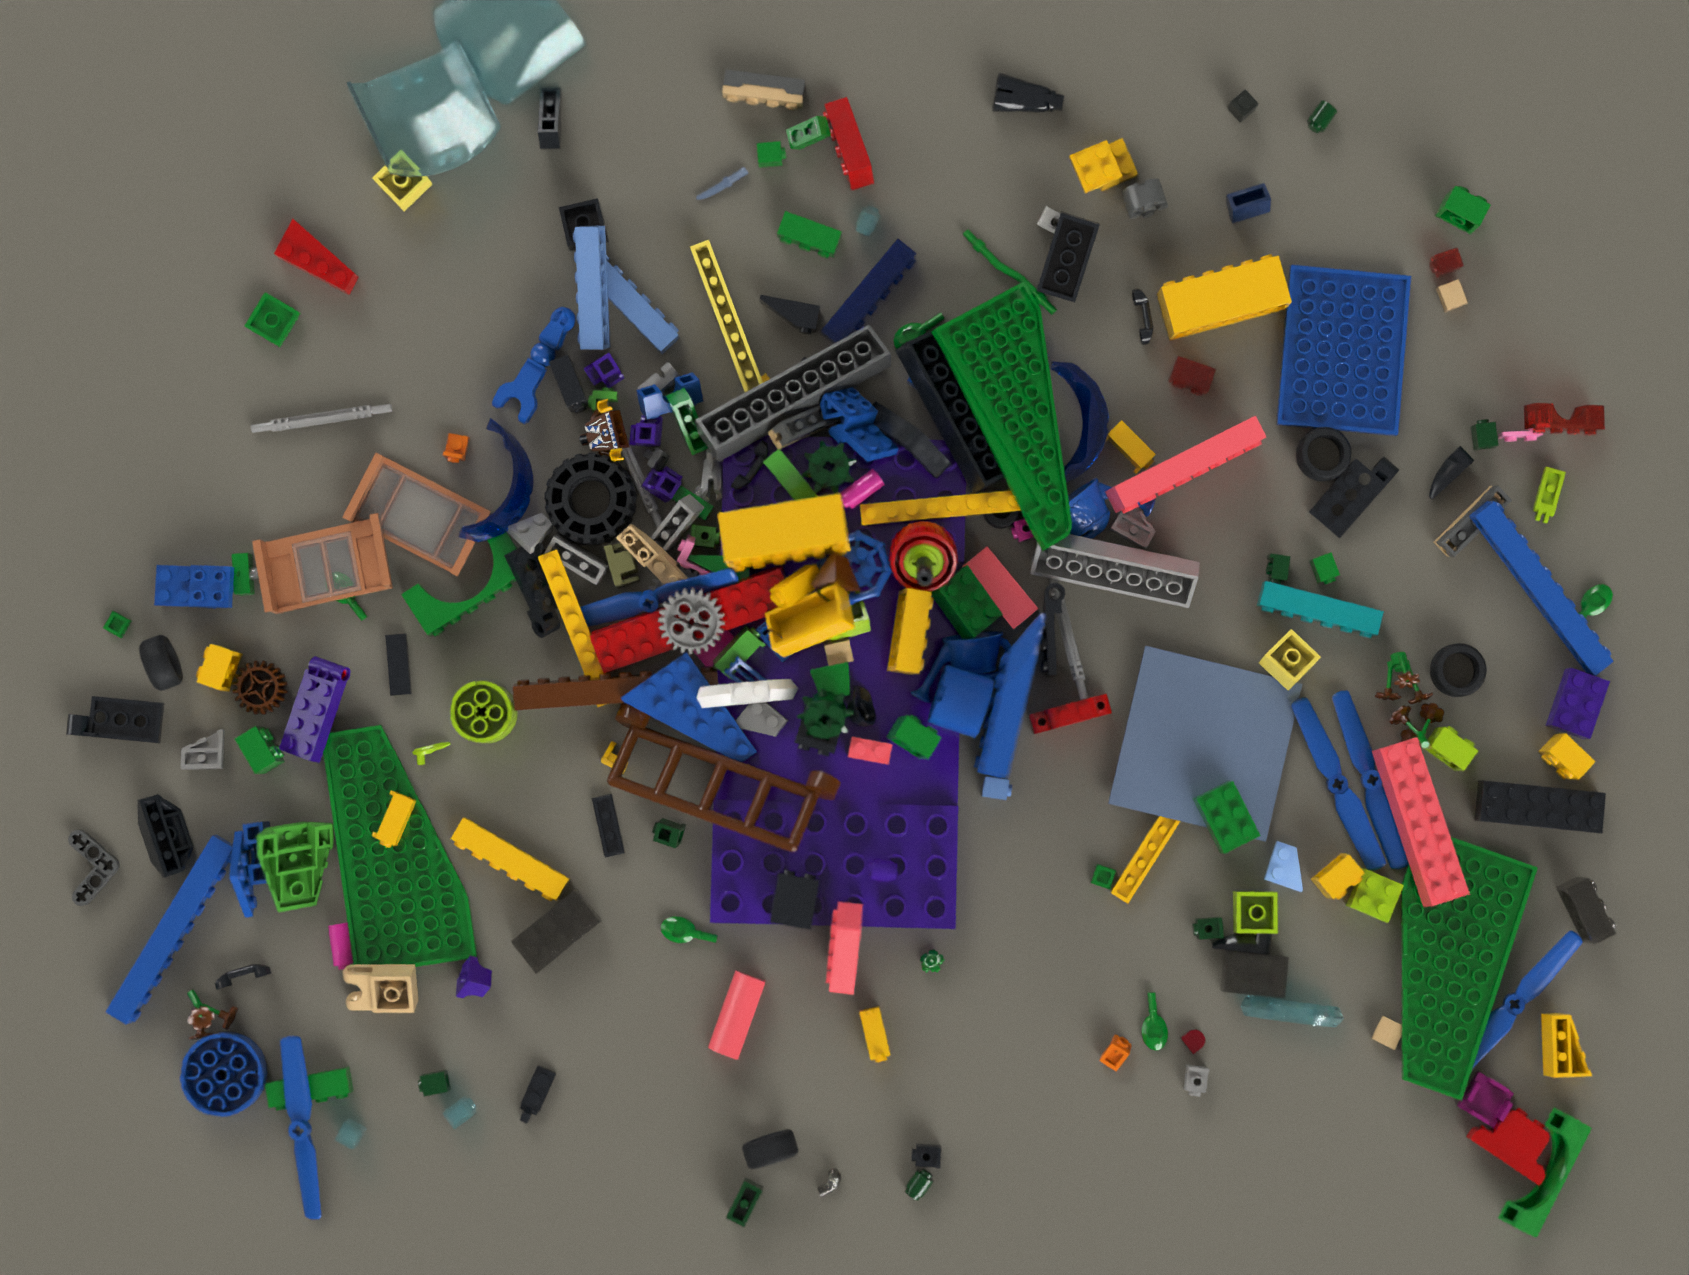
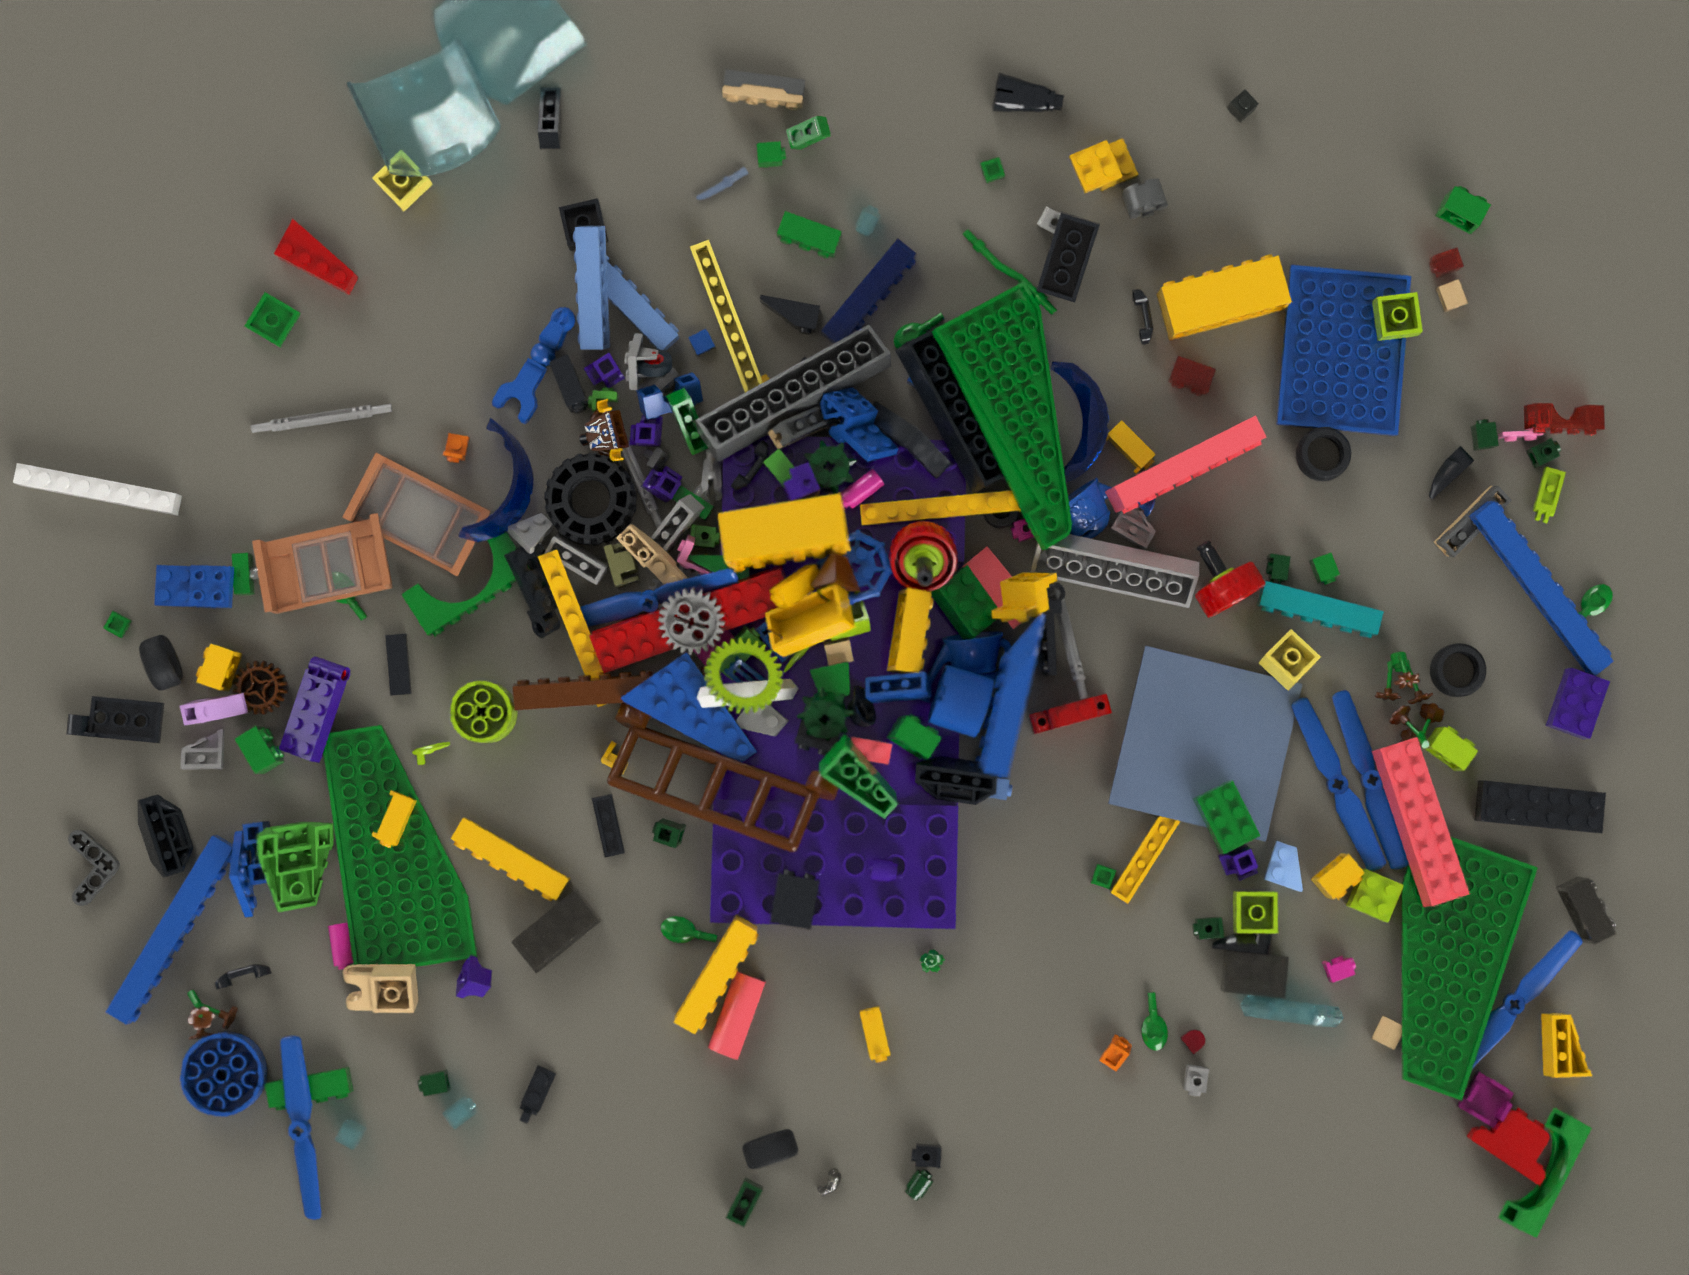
(97, 489): none -> white brick
(213, 708): none -> lavender slope
(645, 362): none -> plate
(701, 342): none -> blue tile
(713, 676): none -> lime piece
(716, 974): none -> yellow brick
(796, 656): none -> lime bar
(802, 483): none -> dark purple brick
(844, 947): coral brick -> none
(849, 143): red wedge -> none
(857, 777): none -> green wedge
(898, 687): none -> blue brick
(955, 780): none -> black wedge
(992, 169): none -> green tile
(1024, 596): none -> yellow bracket
(1227, 585): none -> red wheel
(1239, 862): none -> dark purple brick
(1248, 203): dark blue brick -> none
(1321, 117): dark green brick -> none
(1339, 968): none -> dark pink brick
(1379, 477): black hinge -> none
(1397, 316): none -> lime brick
(1537, 453): none -> dark green brick
(1566, 757): yellow brick -> none

